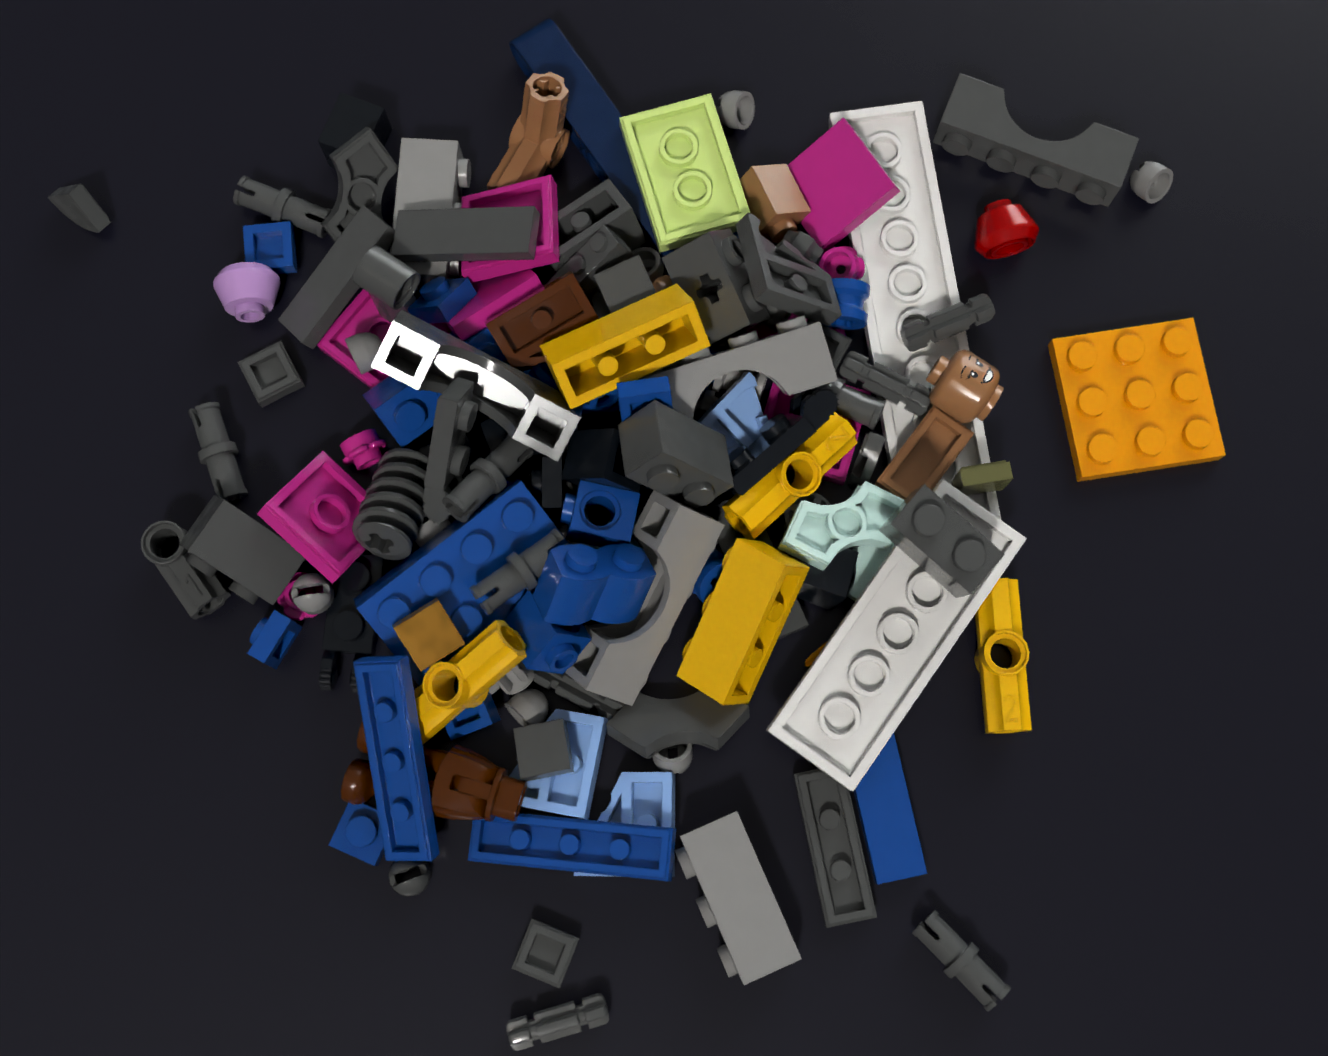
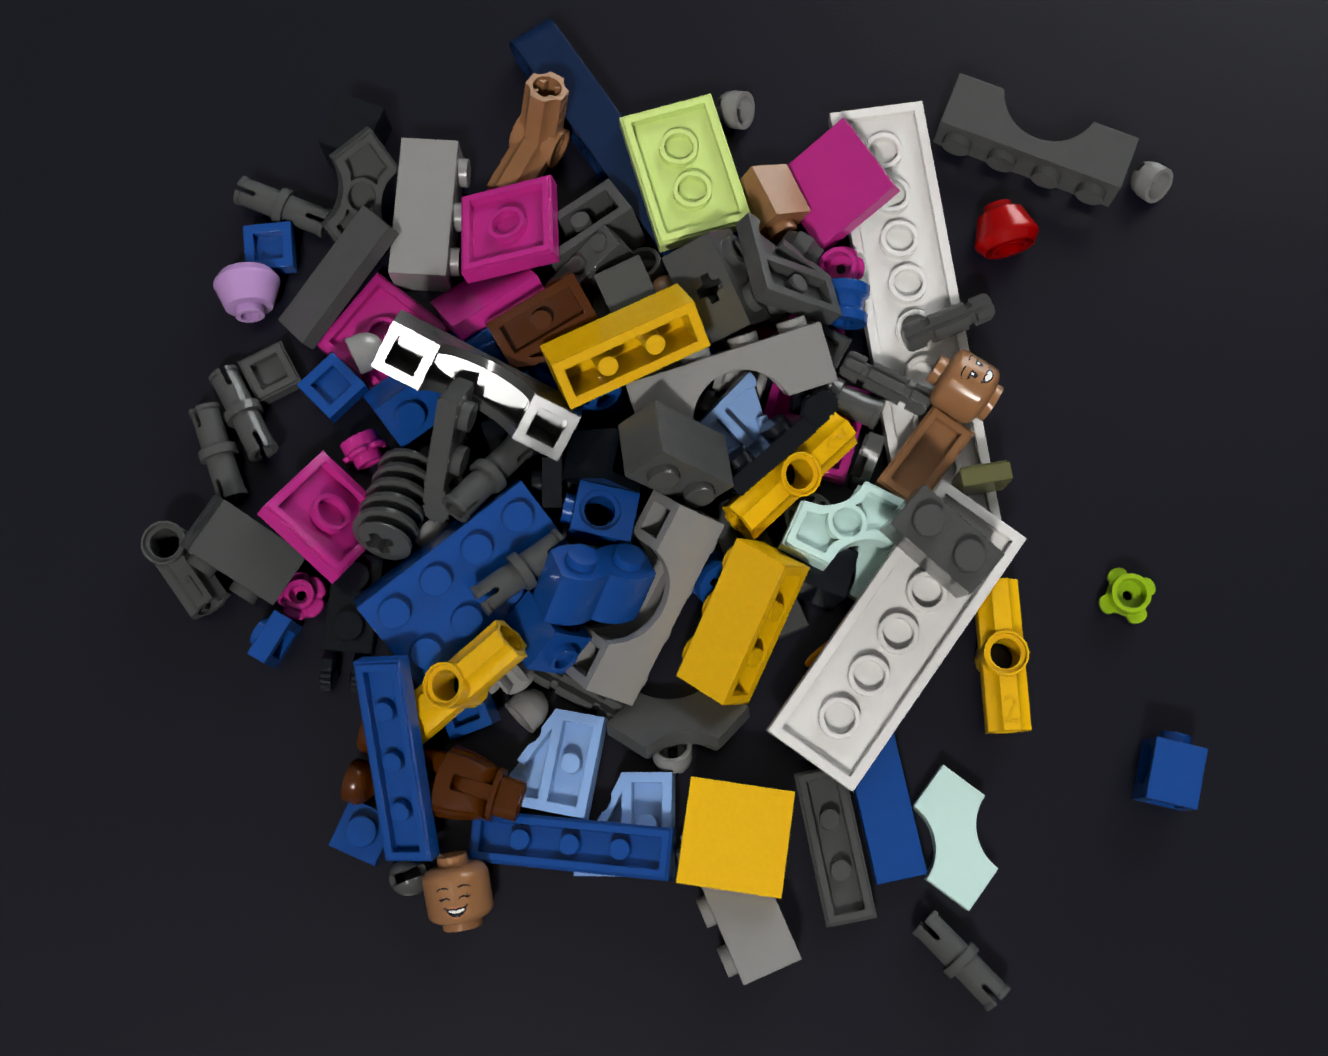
(80, 207): dark grey tile -> none
(243, 413): none -> dark grey pin
(316, 602): light grey hinge -> none
(333, 387): none -> blue tile
(387, 281): dark grey piece -> none
(428, 634): pearl gold tile -> none
(442, 299): blue plate -> none
(457, 892): none -> medium nougat head
(466, 234): dark grey tile -> none
(543, 750): dark grey tile -> none
(545, 953): dark grey tile -> none
(557, 1022): dark grey axle -> none
(641, 392): blue plate -> none
(735, 837): none -> yellow tile
(957, 862): none -> light aqua tile
(1136, 399): light orange plate -> none
(1141, 593): none -> lime plate
(1170, 772): none -> blue brick

